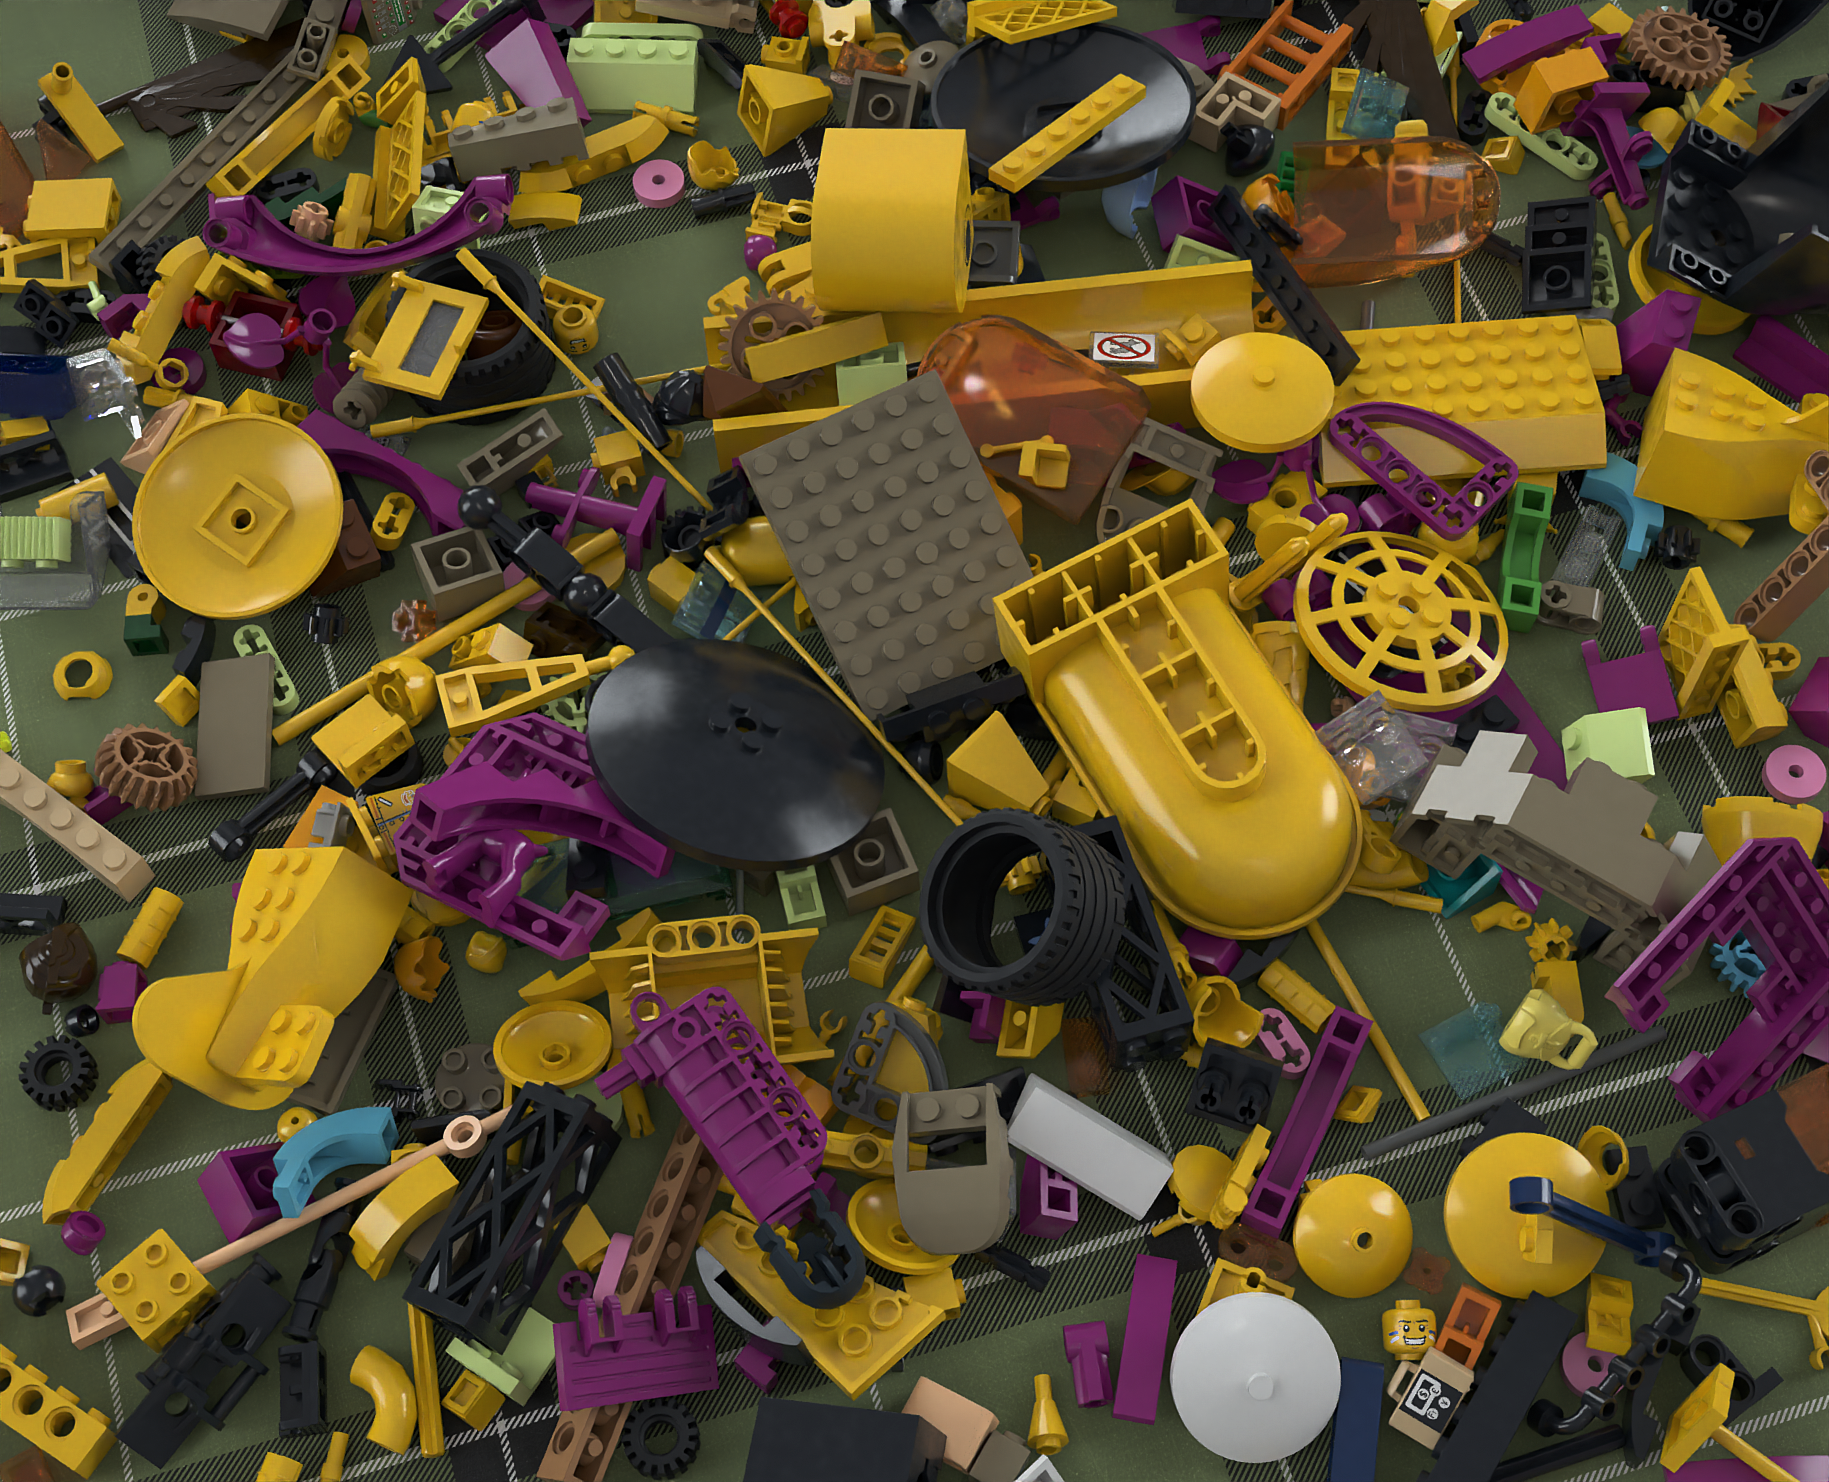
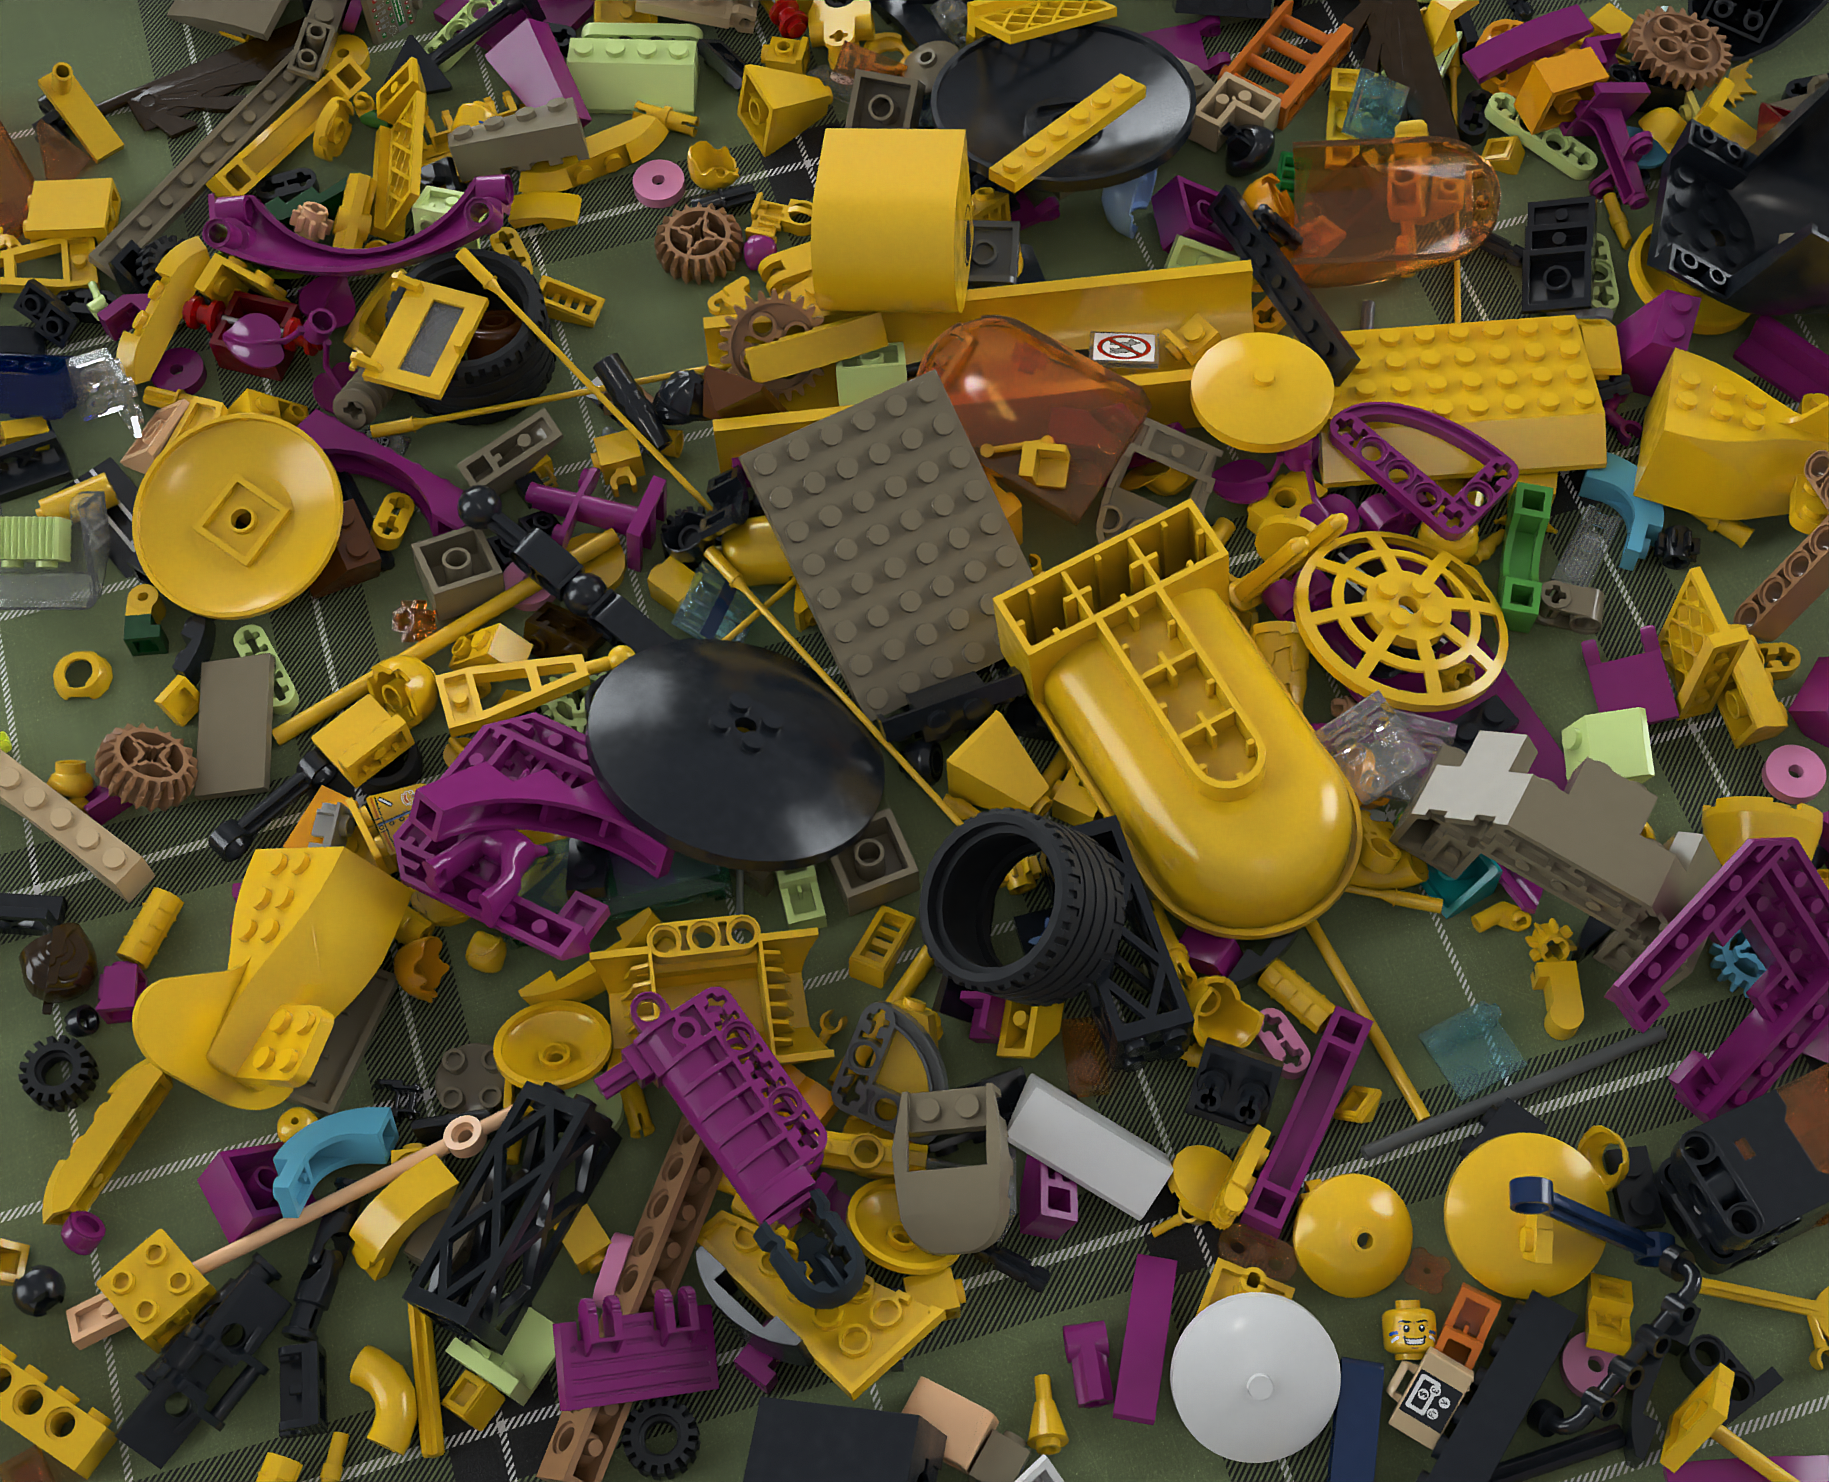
(143, 360): yellow piece -> none
(326, 623): black gear -> none
(517, 251): none -> yellow beam
(567, 1281): magenta bush -> none
(575, 329): yellow head -> none
(696, 236): none -> medium nougat gear
(1543, 1030): light yellow piece -> none

